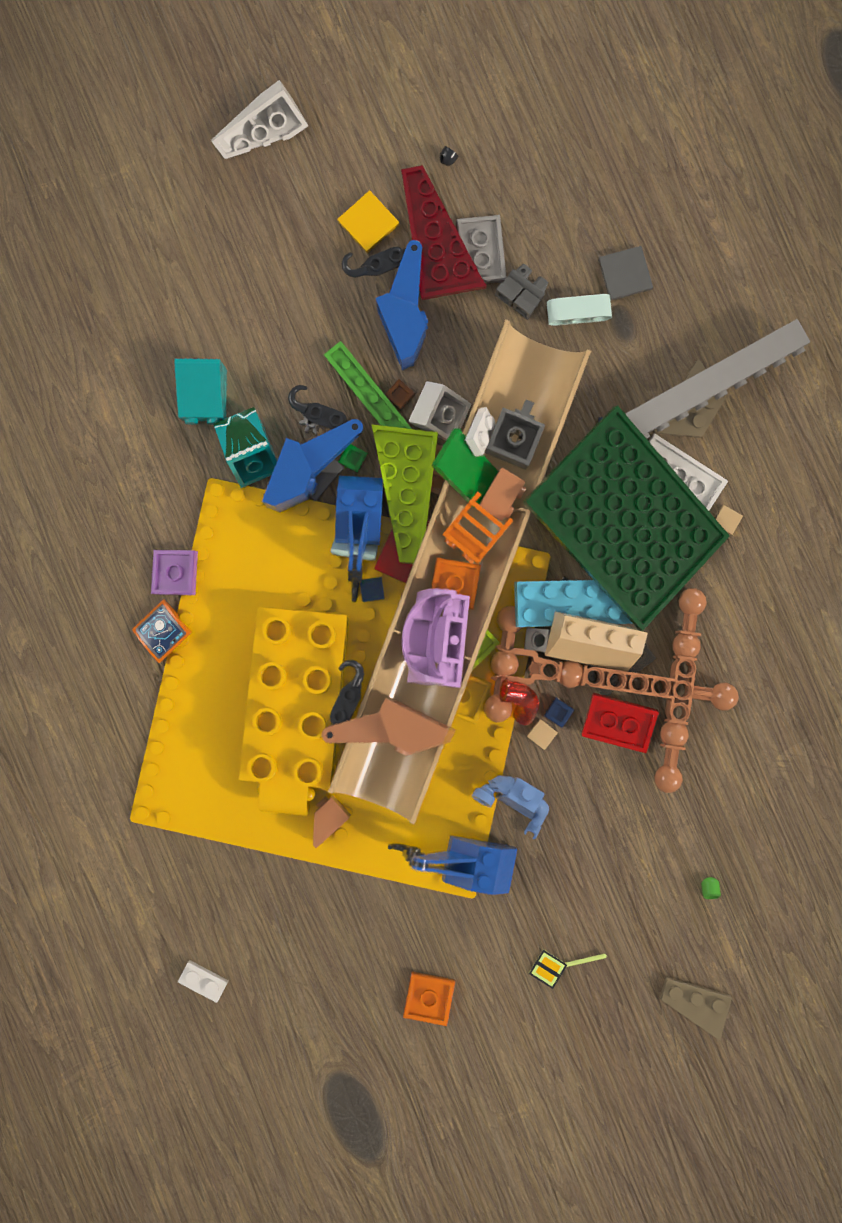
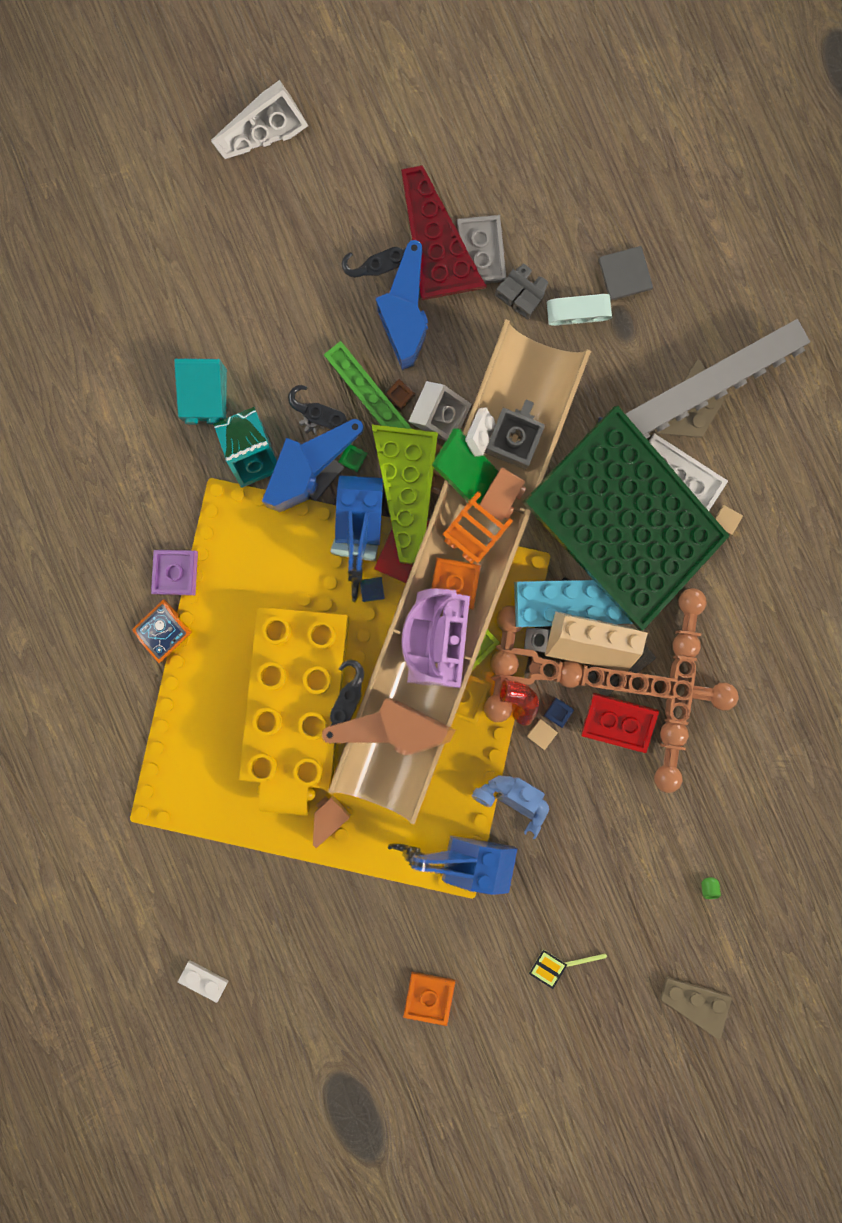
(368, 221): yellow tile -> none
(448, 156): black hinge -> none

